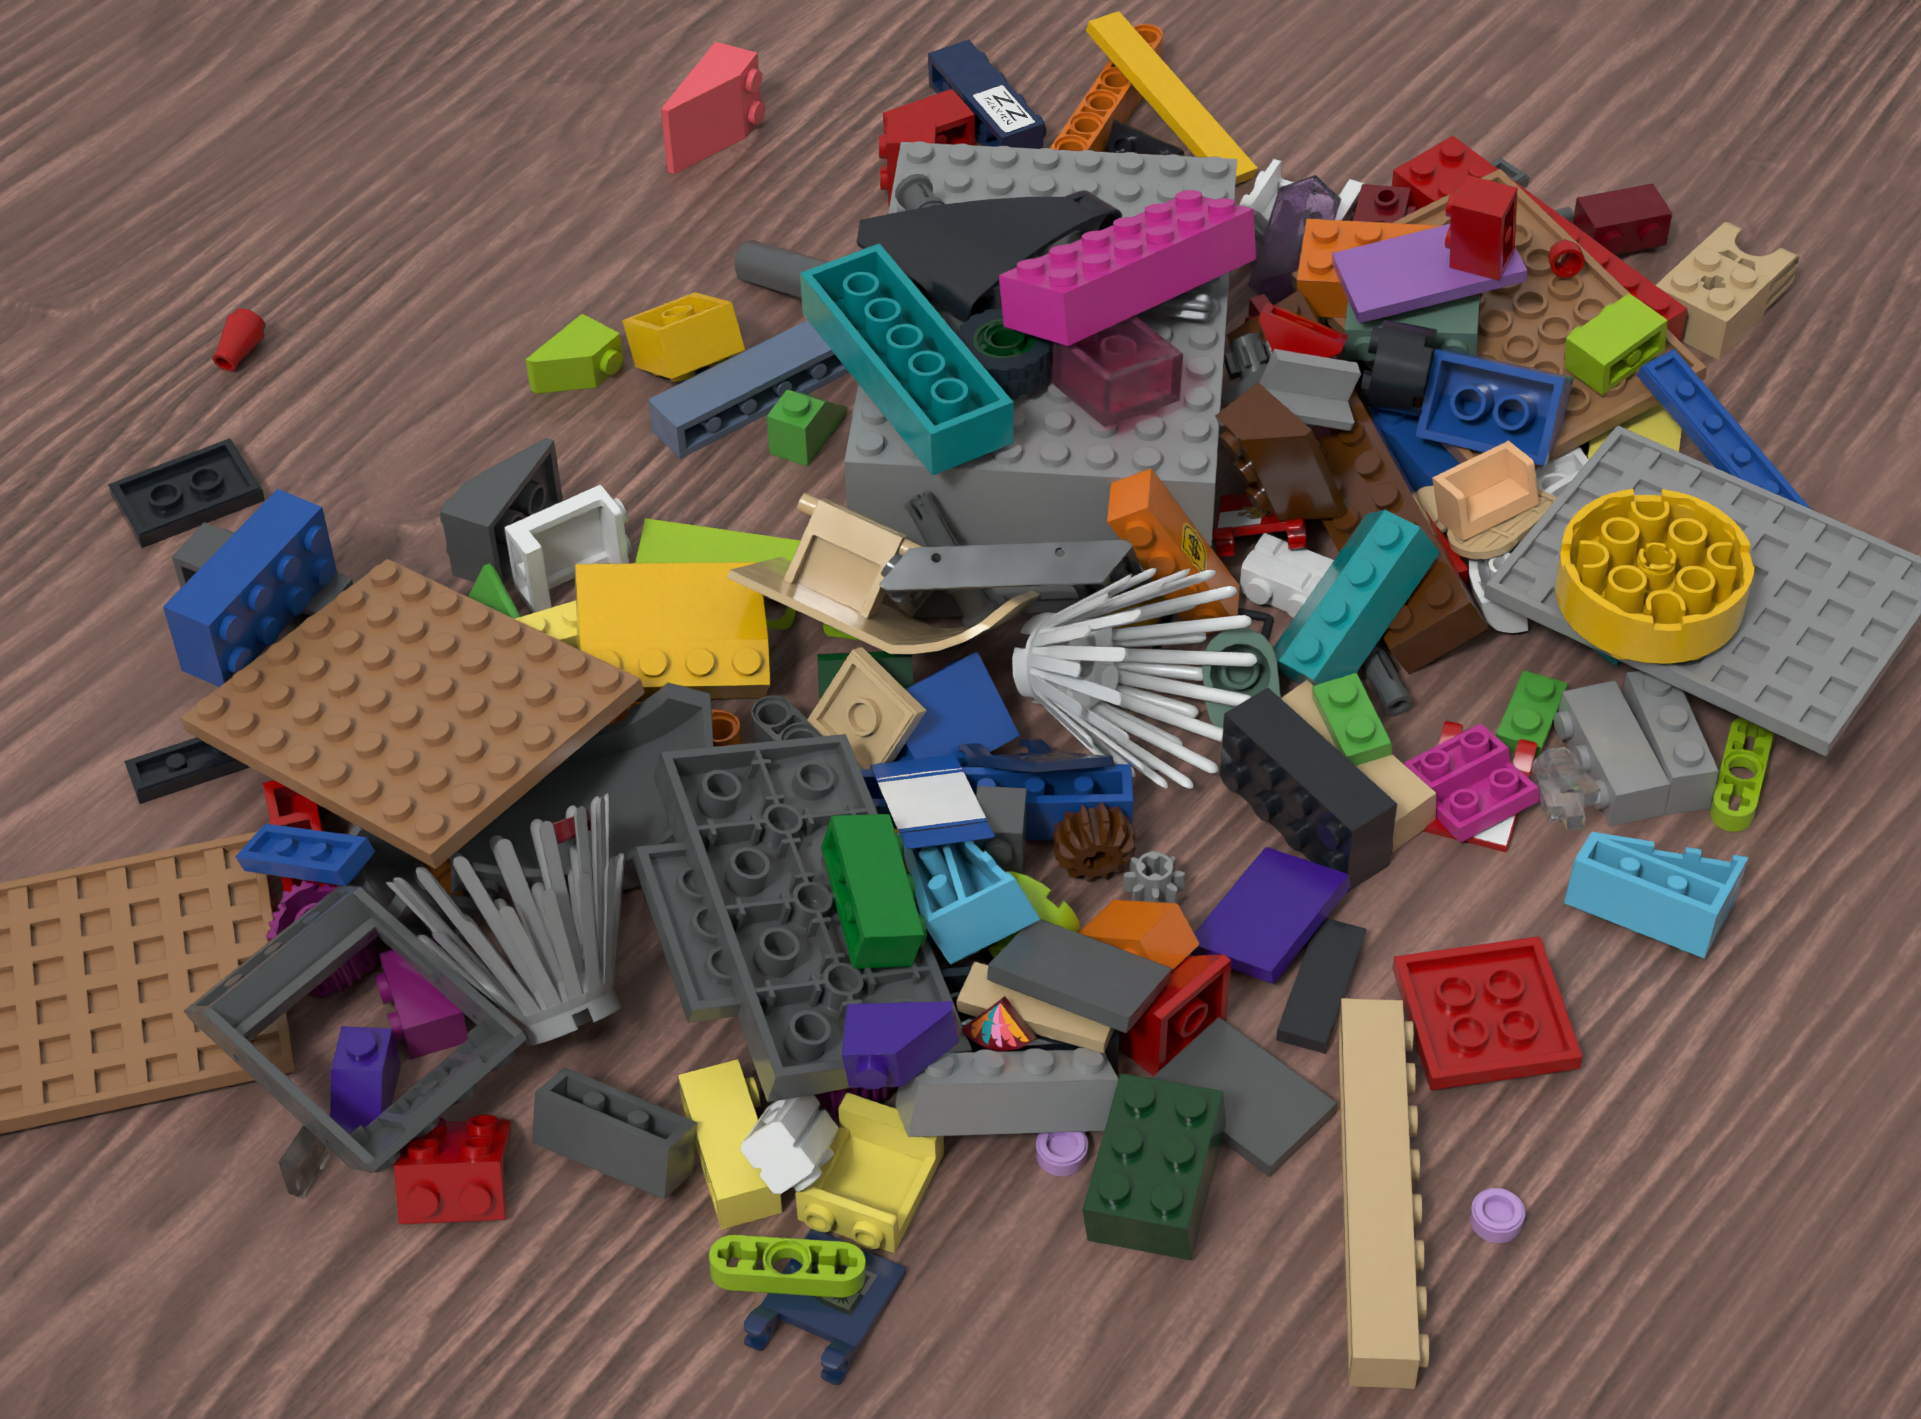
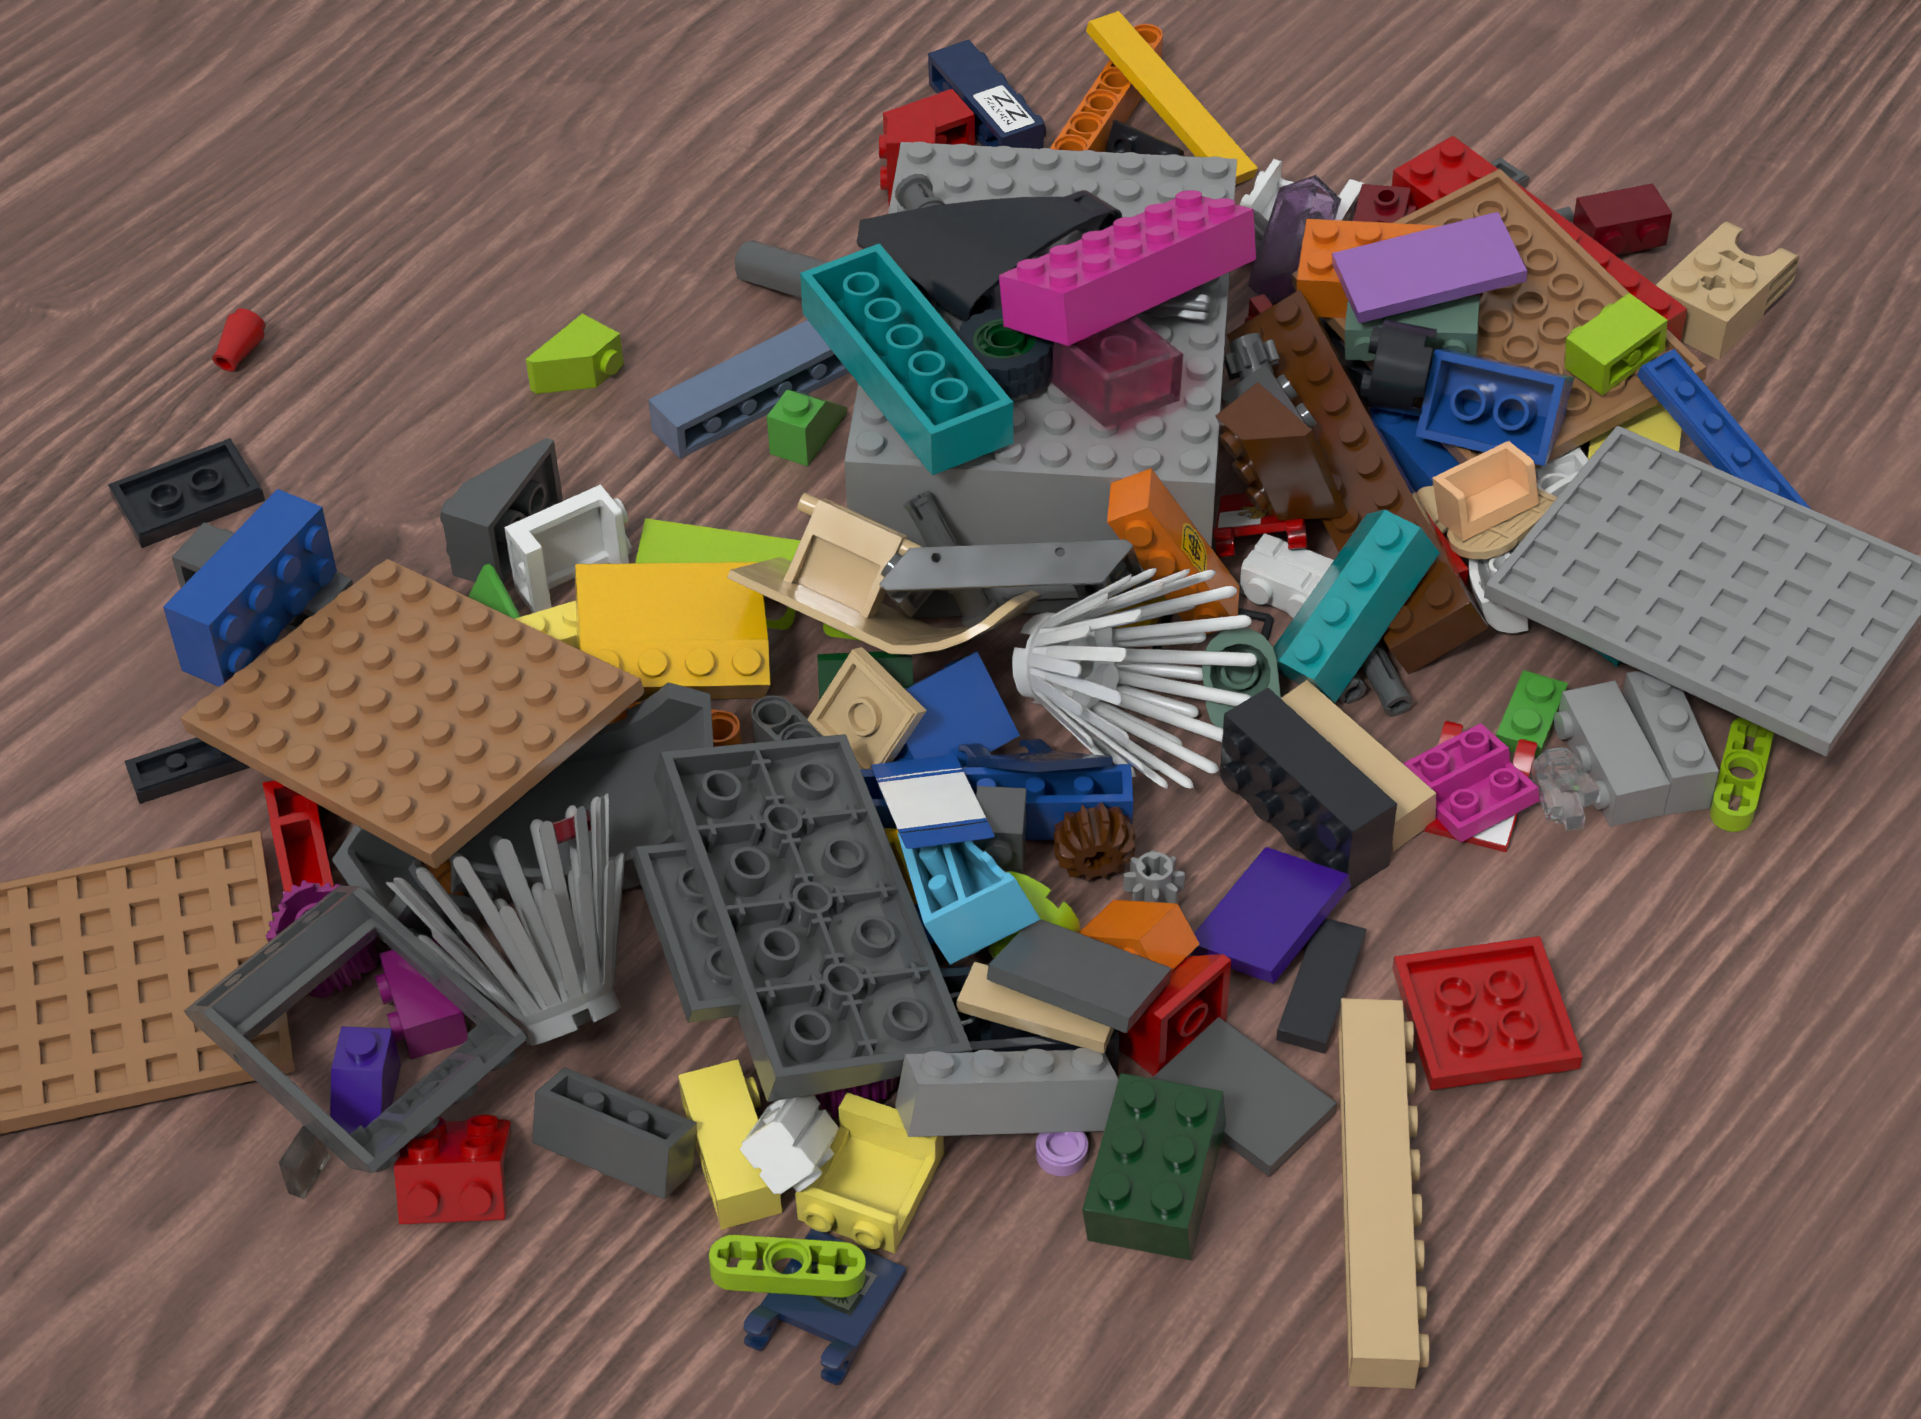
(306, 854): blue plate -> none
(684, 336): yellow brick -> none
(712, 106): coral slope -> none
(873, 891): green brick -> none
(895, 1041): dark purple slope -> none
(999, 1028): tile -> none
(1298, 334): red slope -> none
(1313, 387): light grey panel -> none
(1351, 719): bright green plate -> none
(1481, 227): red brick -> none
(1497, 1215): lavender tile -> none
(1571, 261): red hinge -> none
(1654, 576): yellow brick -> none
(1655, 891): medium azure wedge -> none

